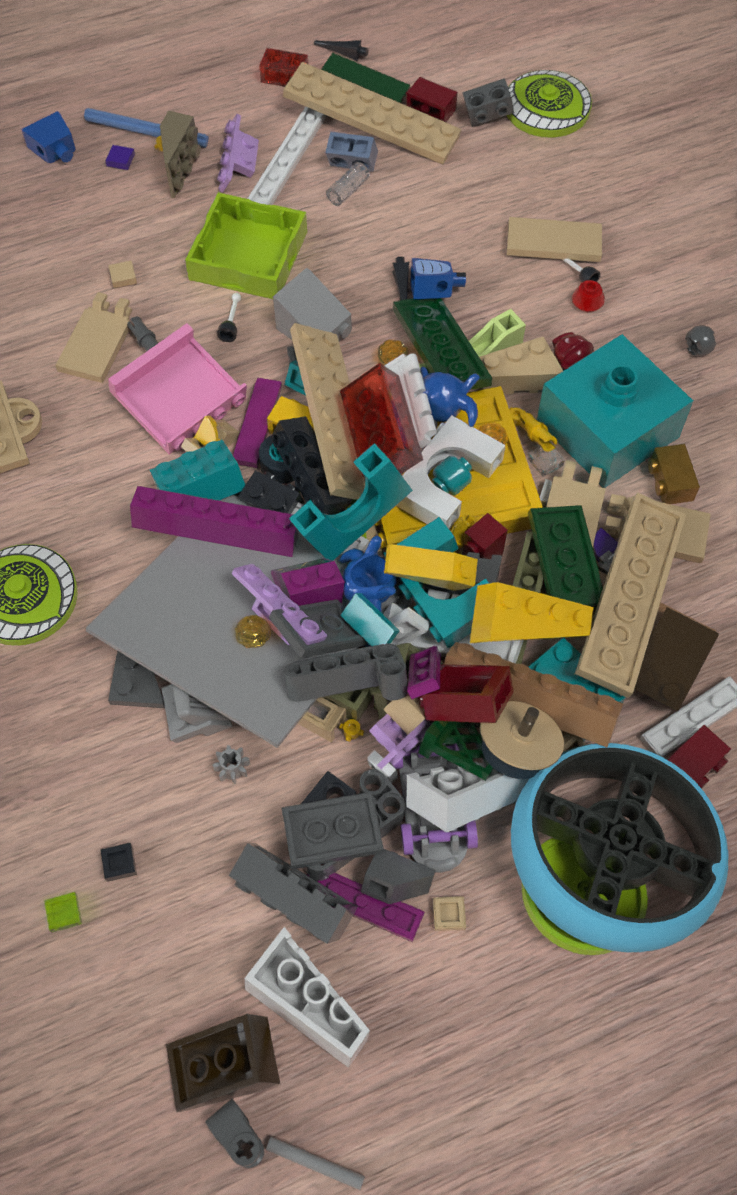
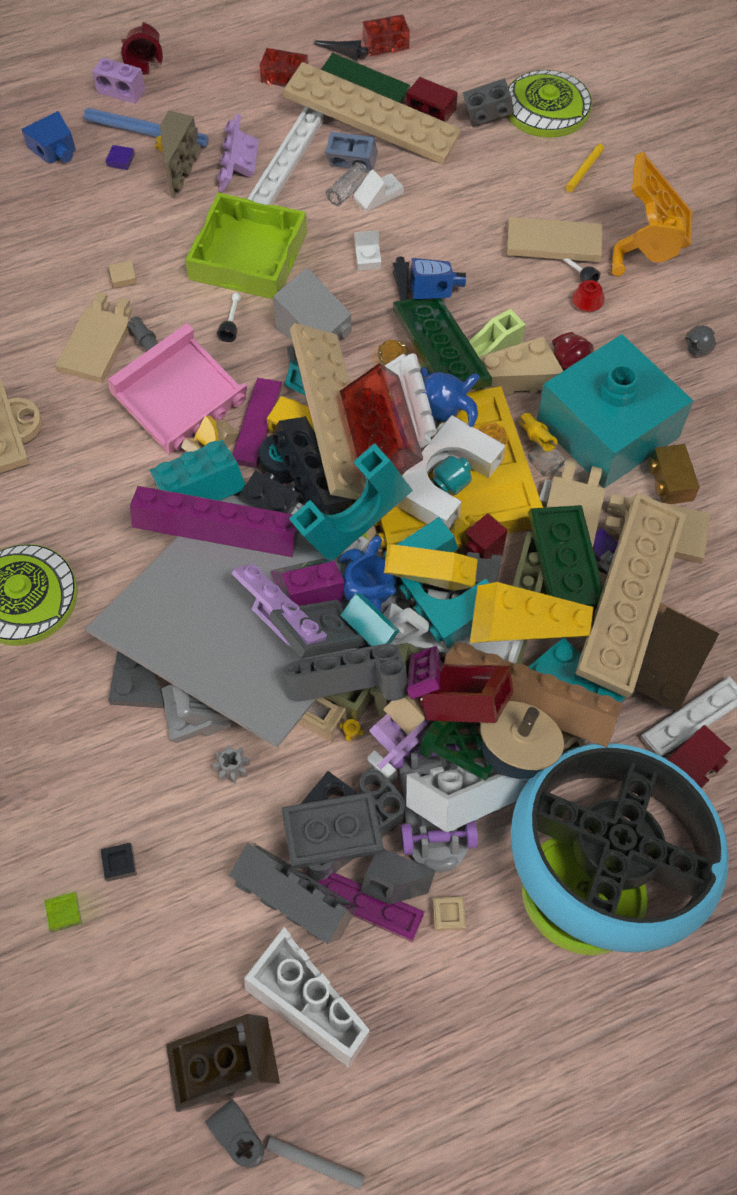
(118, 80): none -> lavender brick
(141, 47): none -> dark red helmet
(254, 638): clear yellow plate -> none
(367, 250): none -> white slope
(377, 190): none -> white slope
(386, 35): none -> clear red brick
(516, 414): yellow piece -> none
(584, 168): none -> yellow bar
(666, 212): none -> light orange plate

